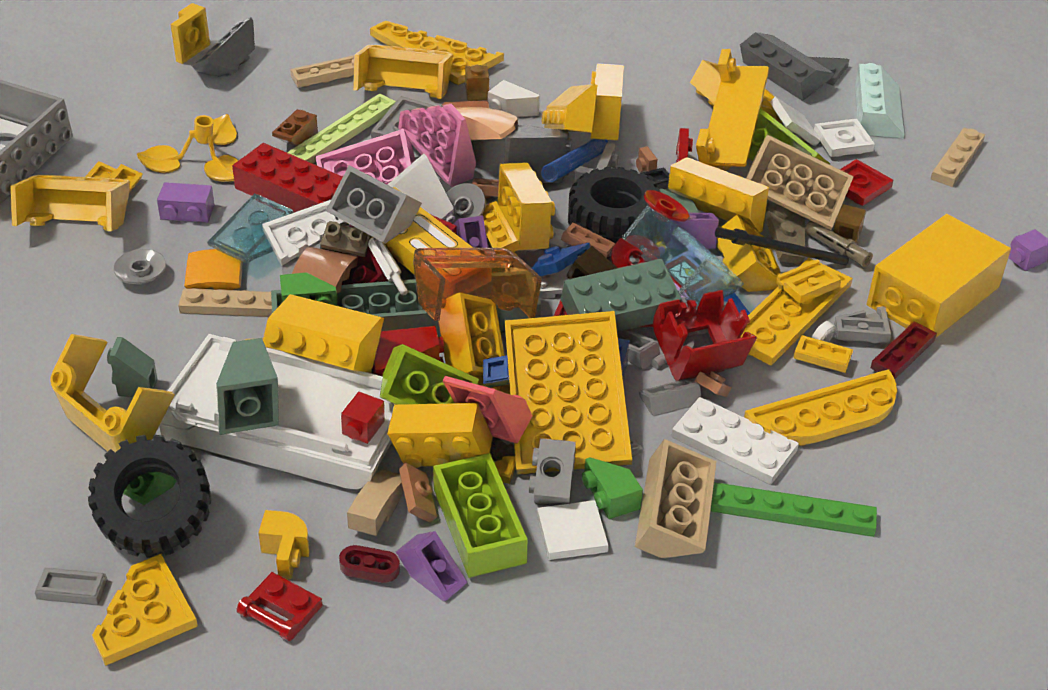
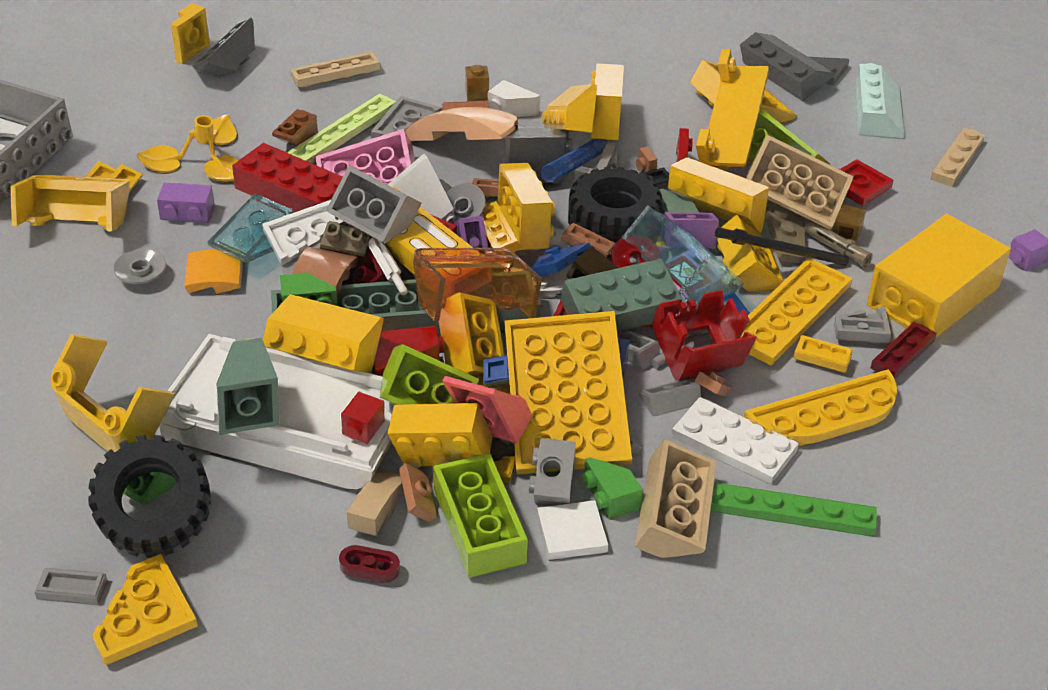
(130, 368): sand green slope -> none
(225, 302): tan plate -> none
(283, 598): red plate -> none
(287, 537): yellow brick -> none
(399, 36): yellow wing -> none
(402, 68): yellow windscreen -> none
(431, 565): medium lavender slope -> none
(443, 138): bright pink slope -> none
(666, 205): red dish -> none
(795, 121): white tile -> none
(808, 281): yellow plate -> none
(825, 331): white tile -> none
(844, 137): white plate -> none

